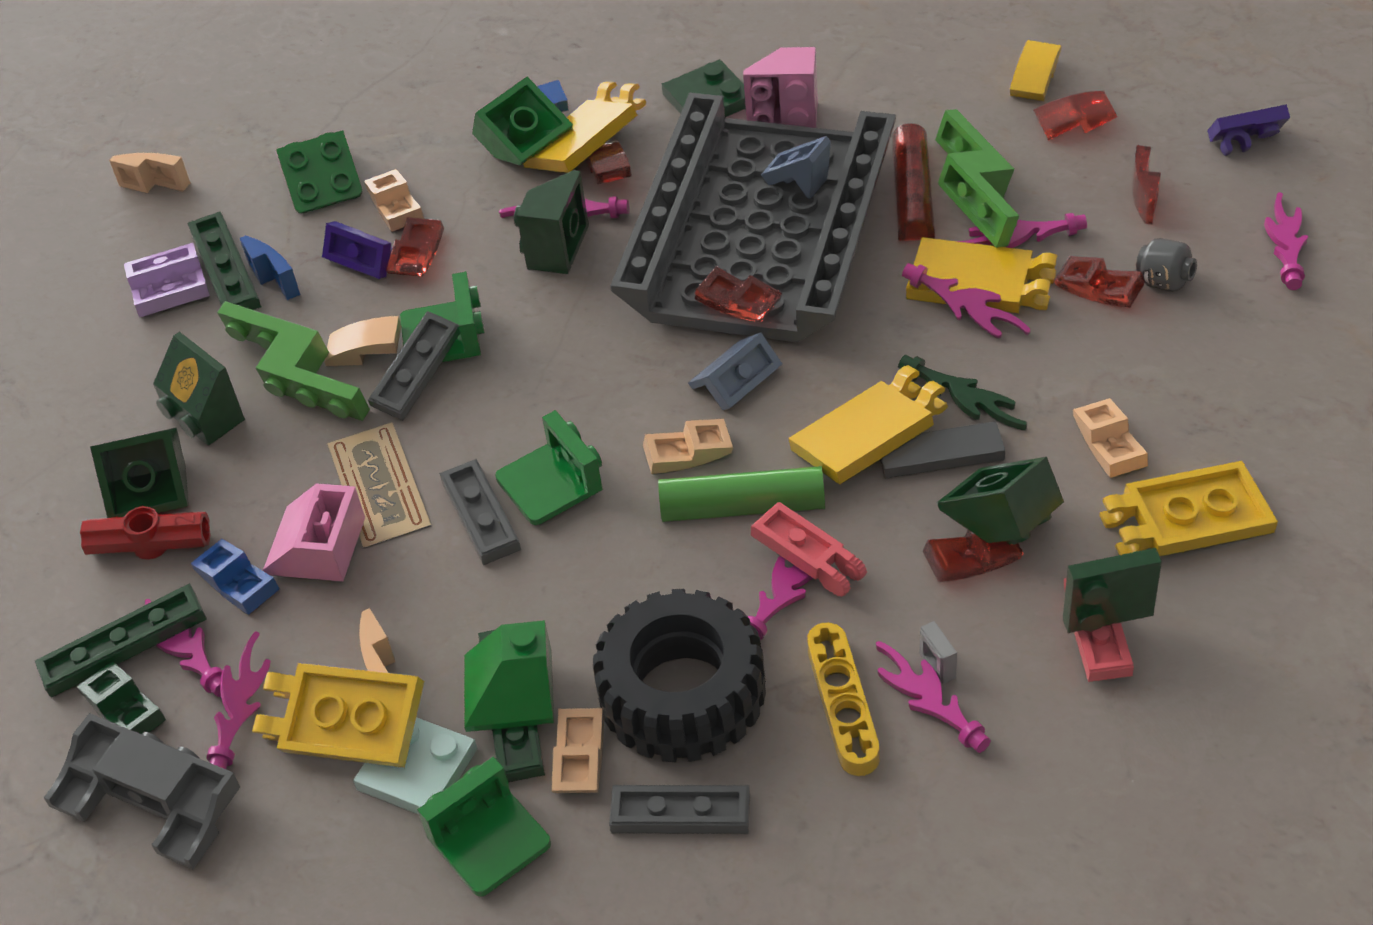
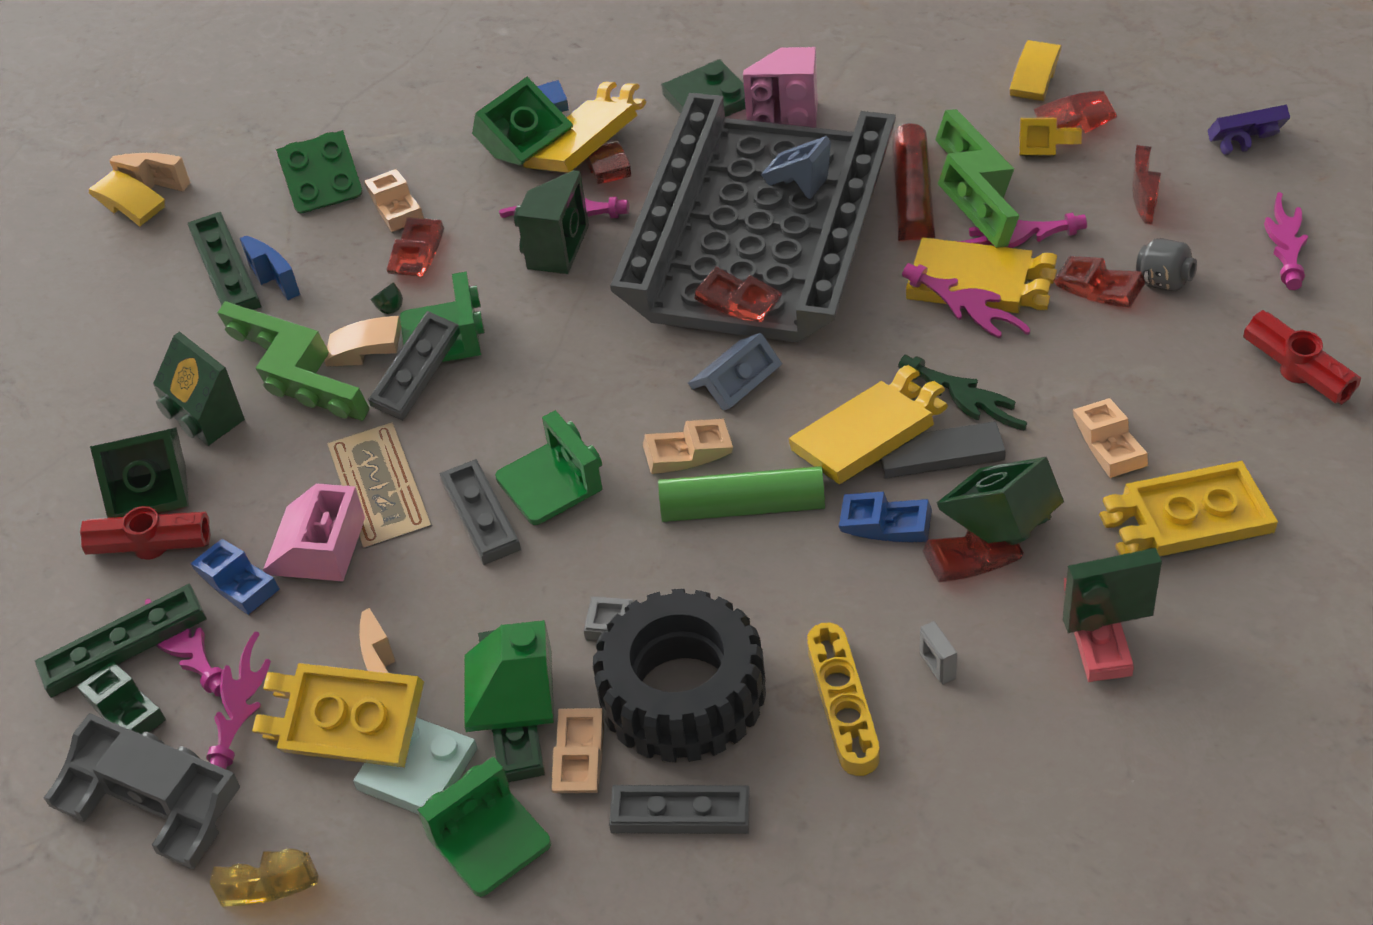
(130, 196): none -> yellow slope
(166, 280): lavender slope -> none
(277, 877): none -> clear yellow slope
(356, 249): dark purple plate -> none
(388, 300): none -> dark green hinge
(600, 613): none -> light grey tile
(783, 586): dark pink piece -> none
(808, 548): coral hinge -> none
(875, 518): none -> blue slope
(929, 690): dark pink piece -> none
(1041, 135): none -> yellow plate
(1302, 357): none -> red piece

